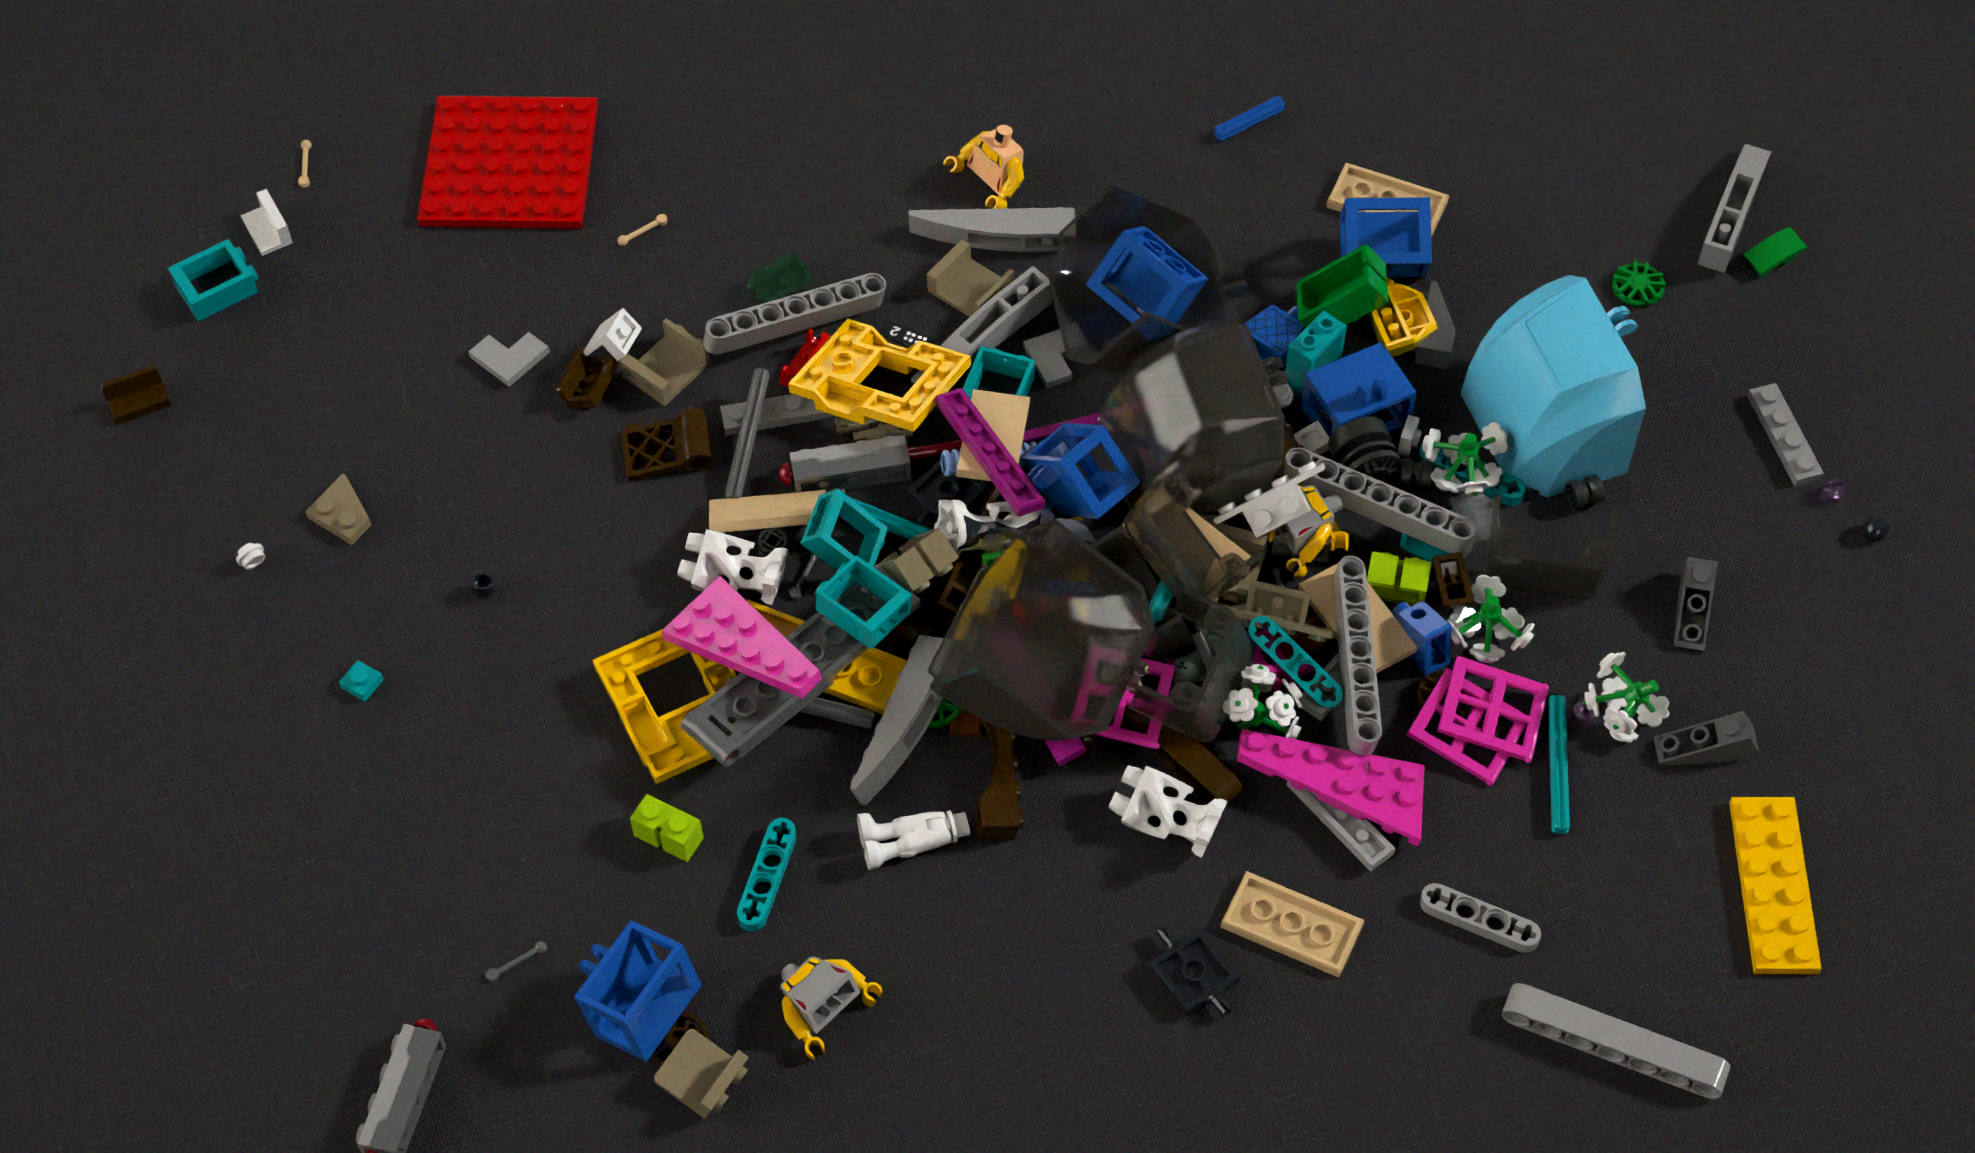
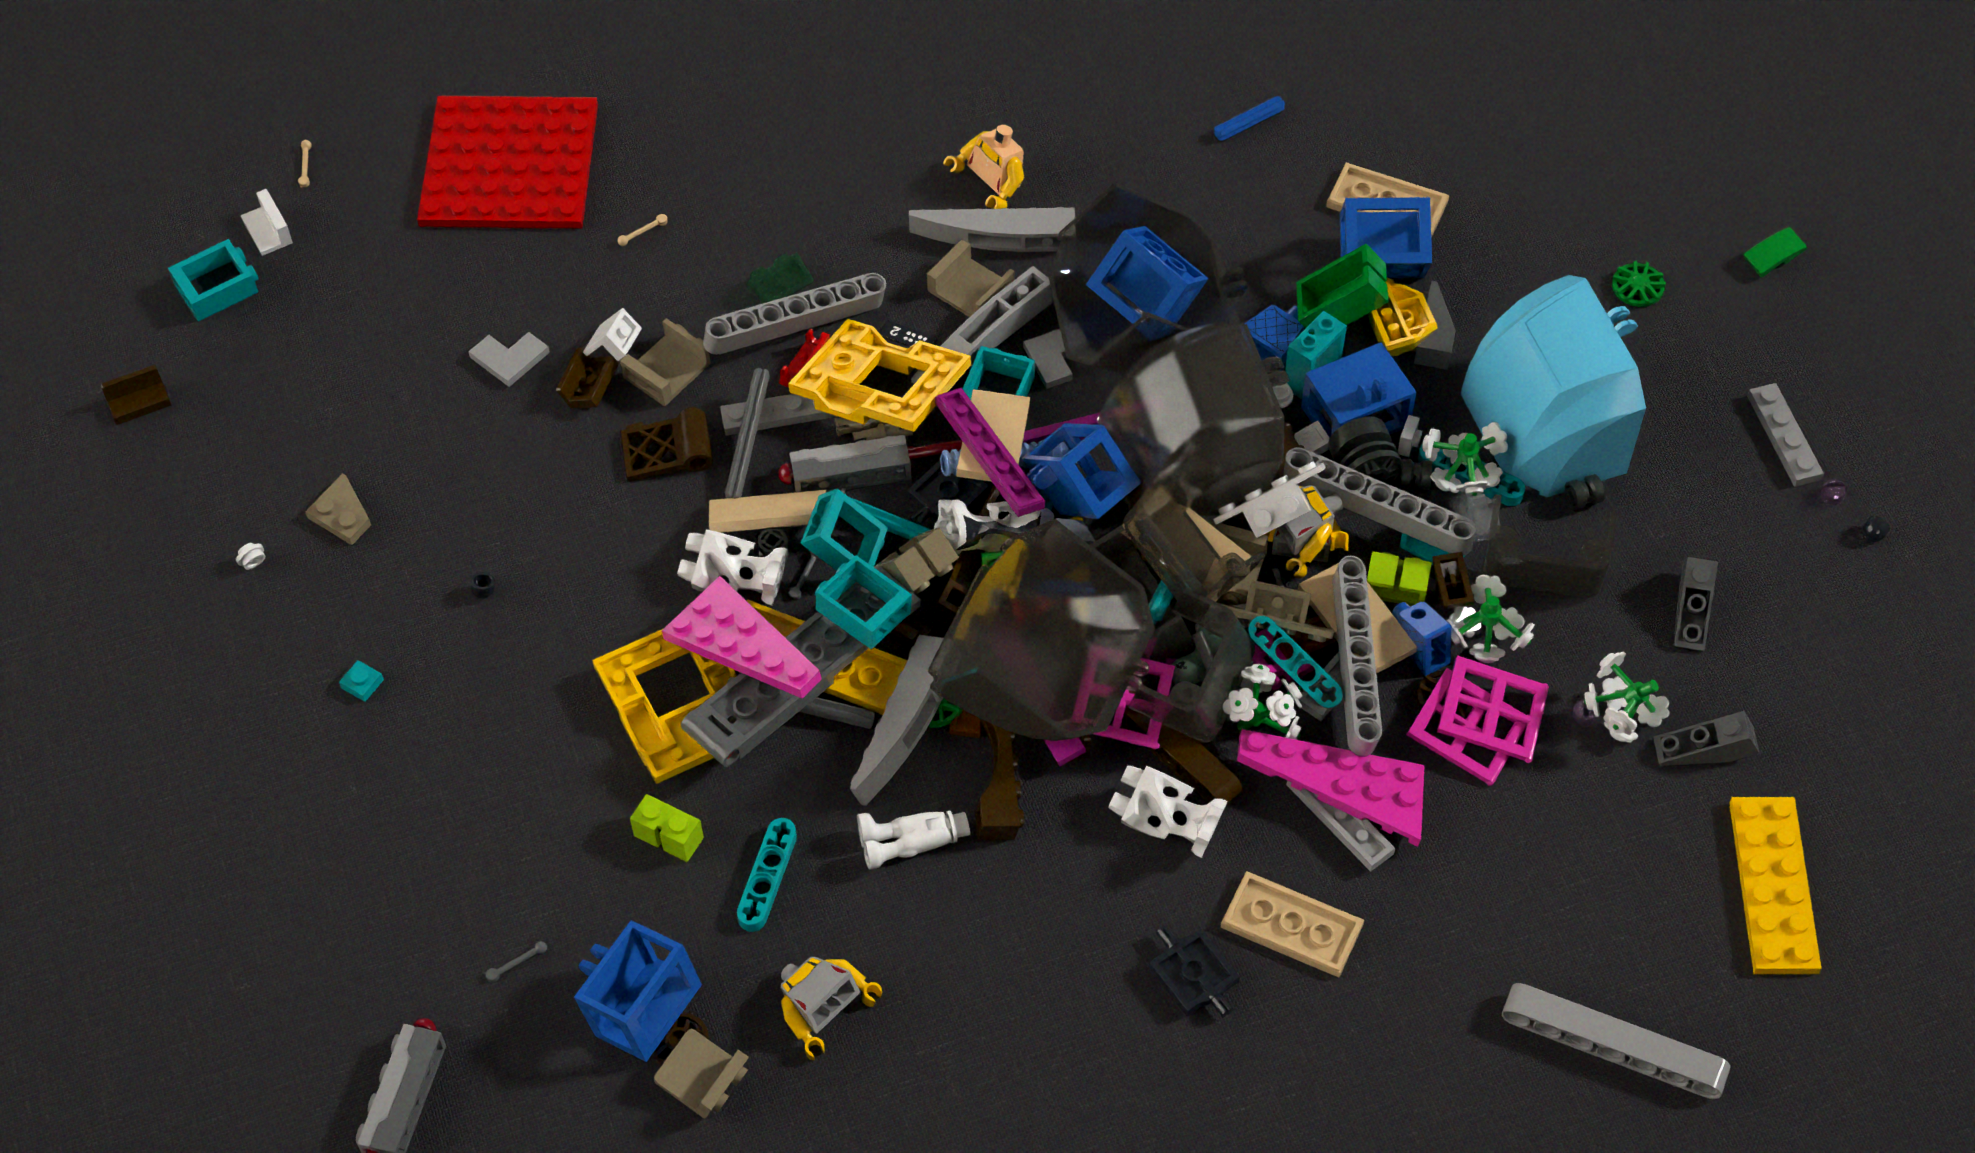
(1482, 912): light grey beam -> none
(1558, 764): teal axle -> none
(1733, 208): light grey slope -> none

